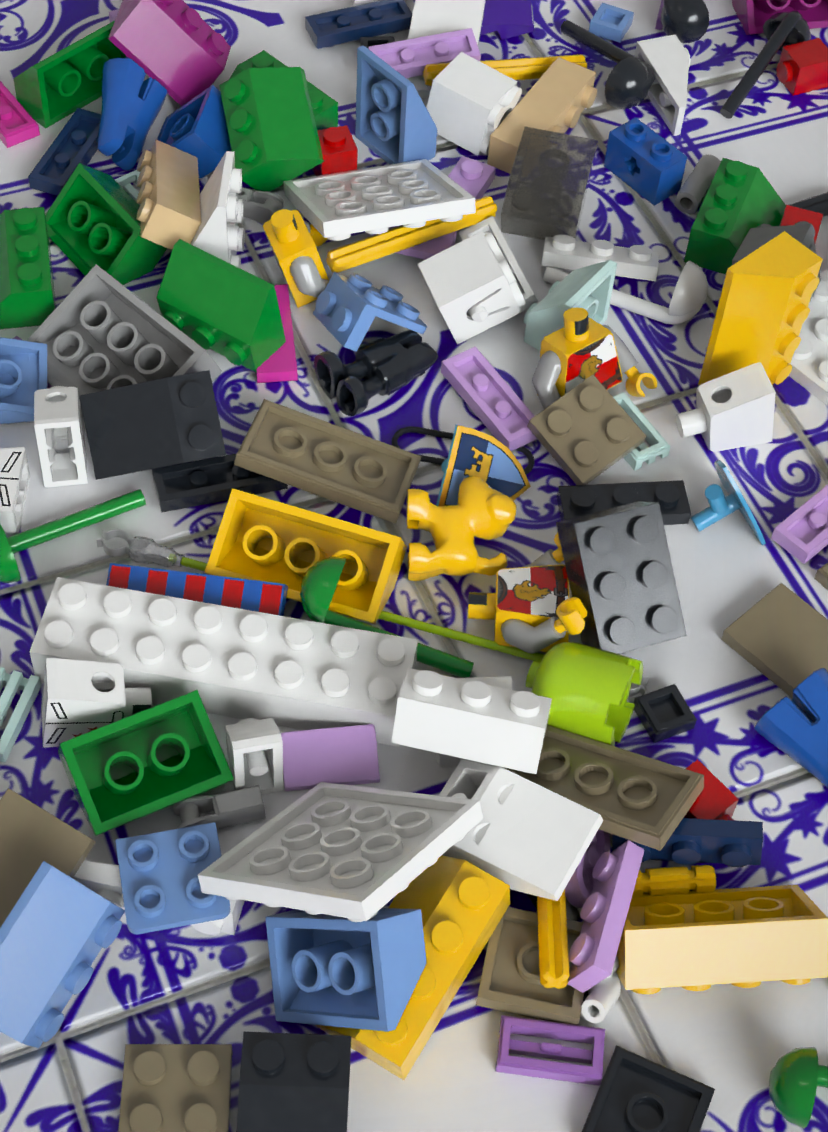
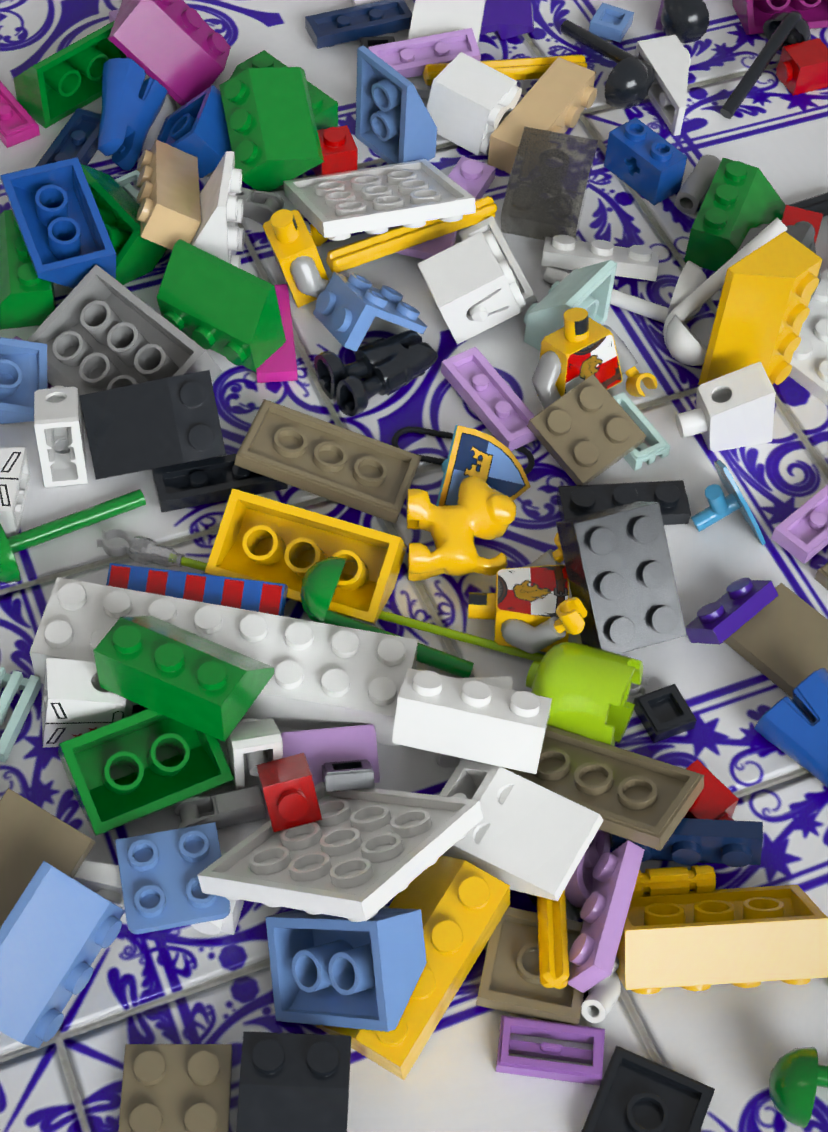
(59, 222): none -> blue slope
(179, 674): none -> green slope
(289, 792): none -> red brick
(347, 775): none -> tile
(678, 338): none -> white piece
(731, 611): none -> dark purple plate

